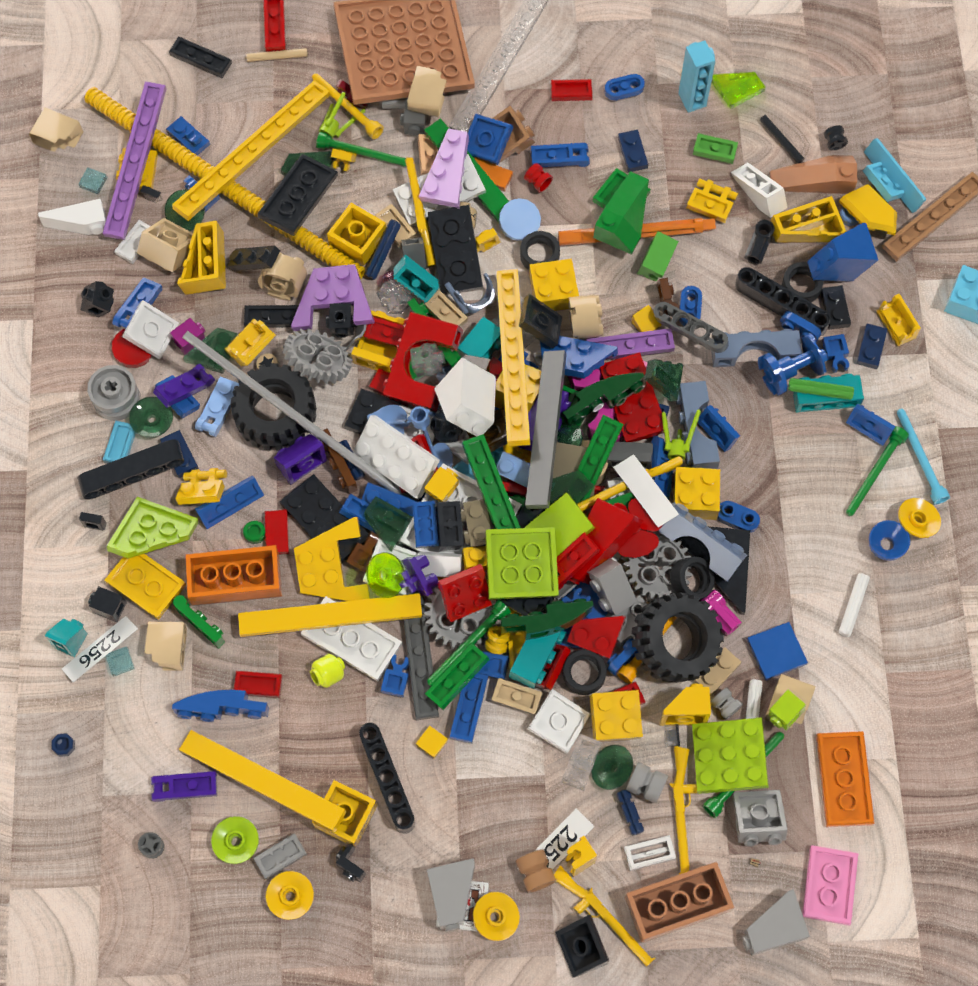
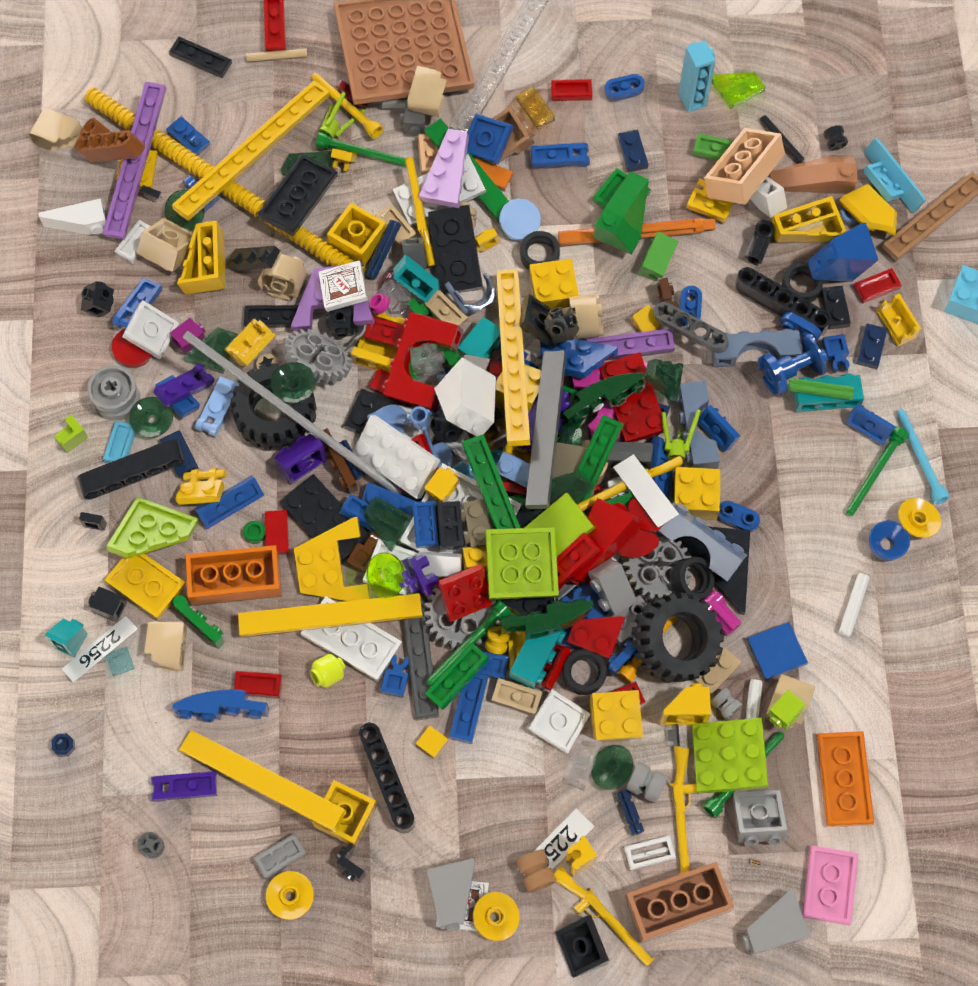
(71, 435): none -> lime panel
(92, 180): clear light blue tile -> none
(101, 144): none -> dark orange beam
(225, 833): lime dish -> none
(290, 374): none -> clear green dish
(343, 286): none -> white tile
(379, 303): none -> dark pink plate
(535, 108): none -> clear yellow plate
(537, 176): red wheel -> none
(561, 325): none -> black brick
(744, 166): none -> light nougat brick
(877, 285): none -> red tile

